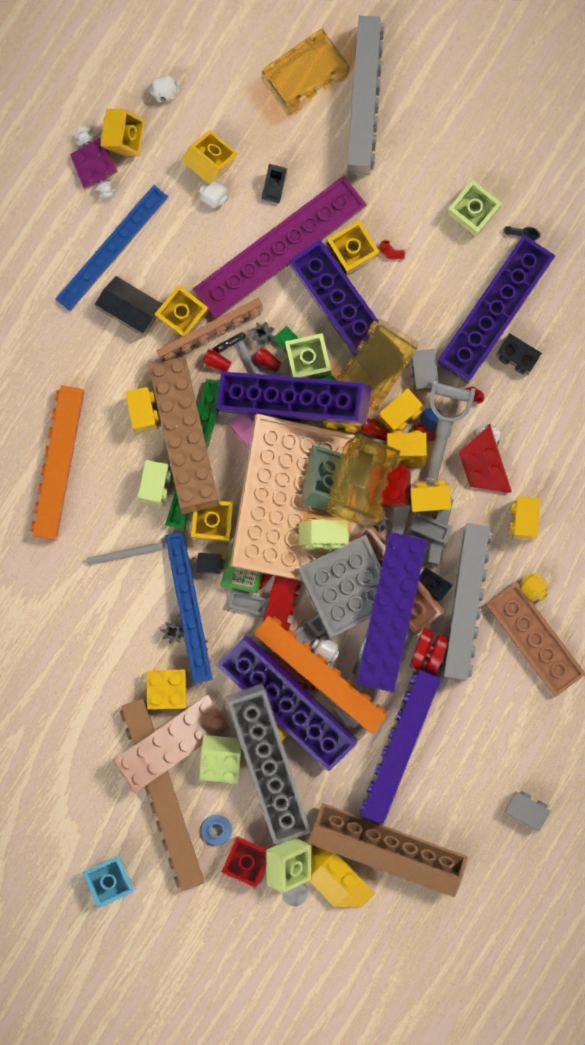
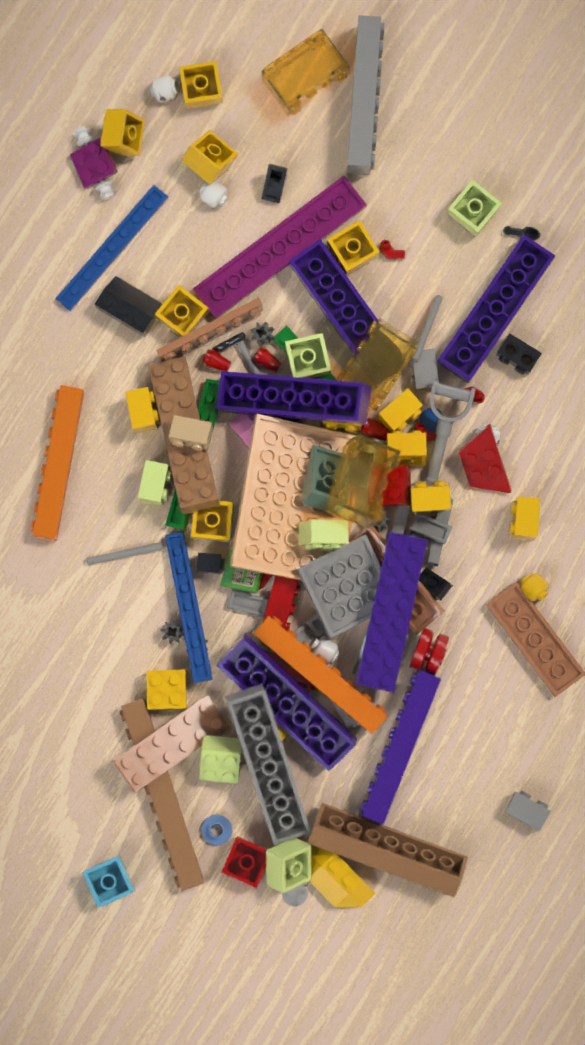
(190, 433): none -> tan brick
(201, 84): none -> yellow brick
(427, 327): none -> light grey bar
(466, 601): light grey brick -> none

